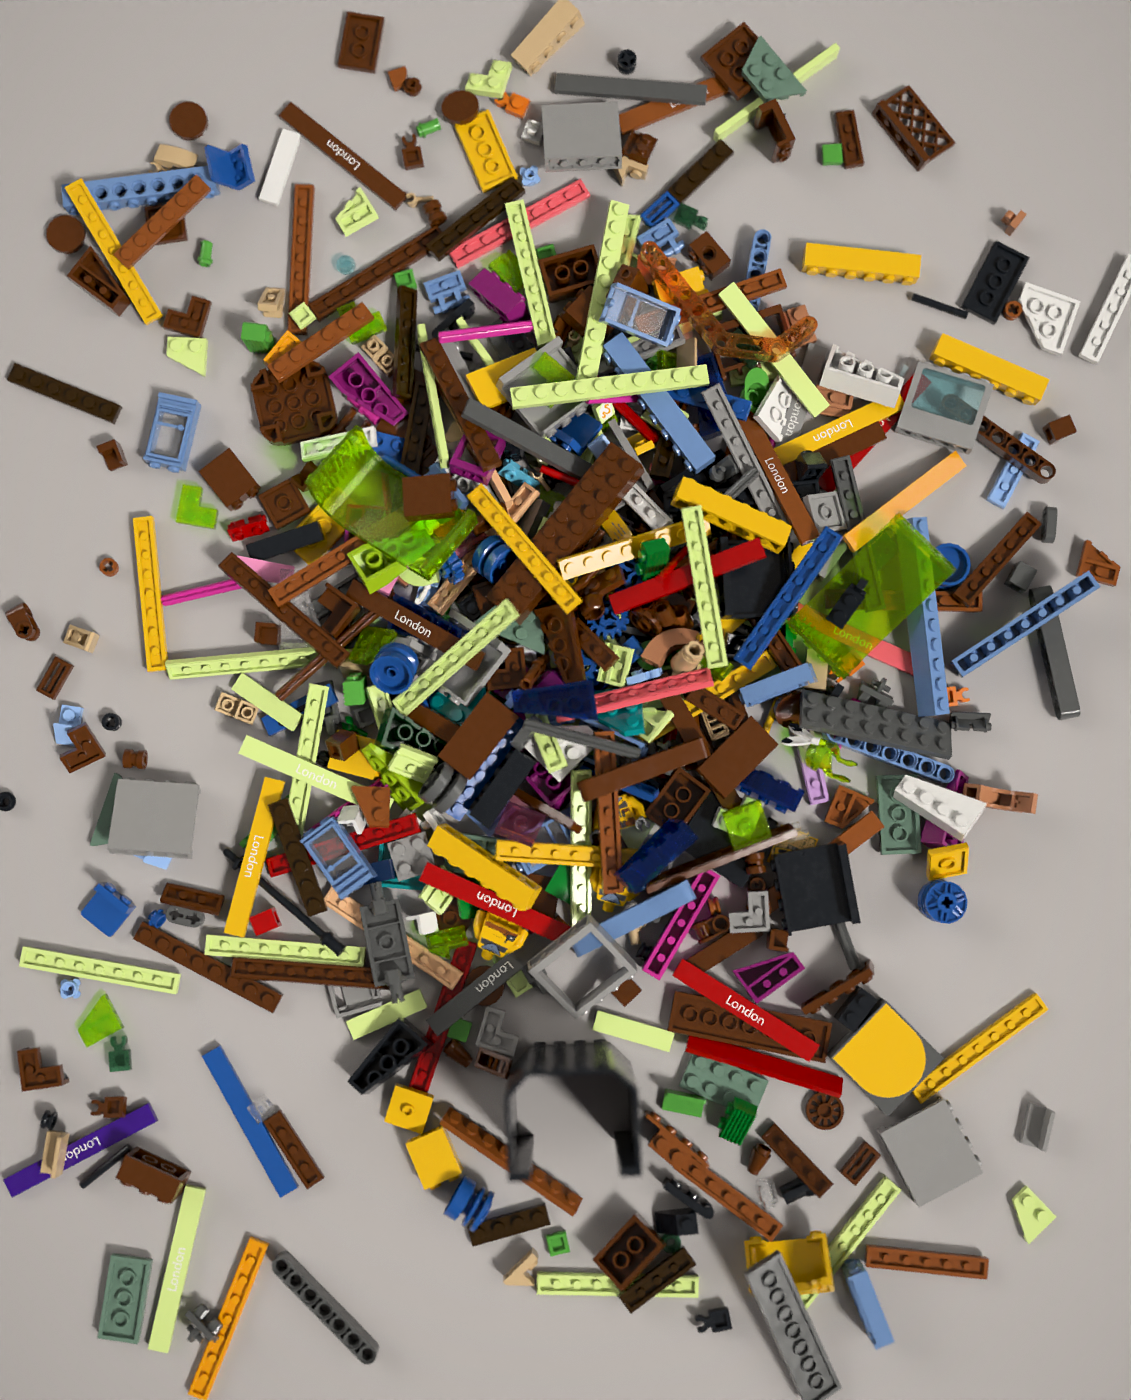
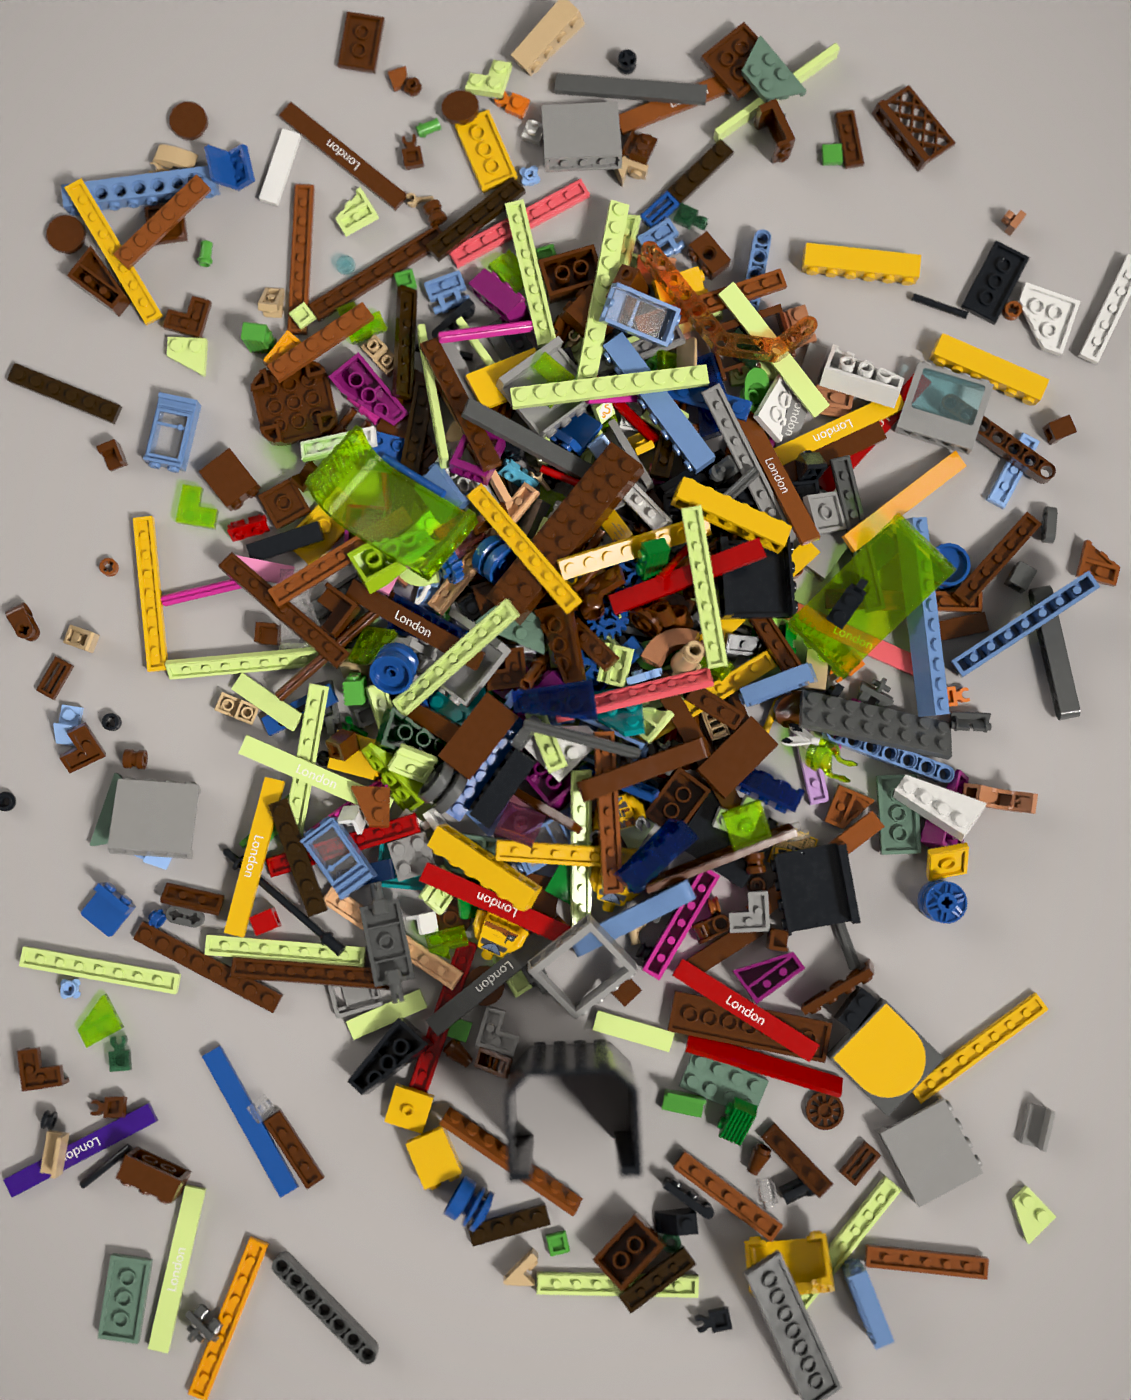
(429, 497): reddish brown brick -> none
(671, 1146): dark orange bracket -> none
(788, 597): blue tile -> none
(963, 626): none -> reddish brown tile

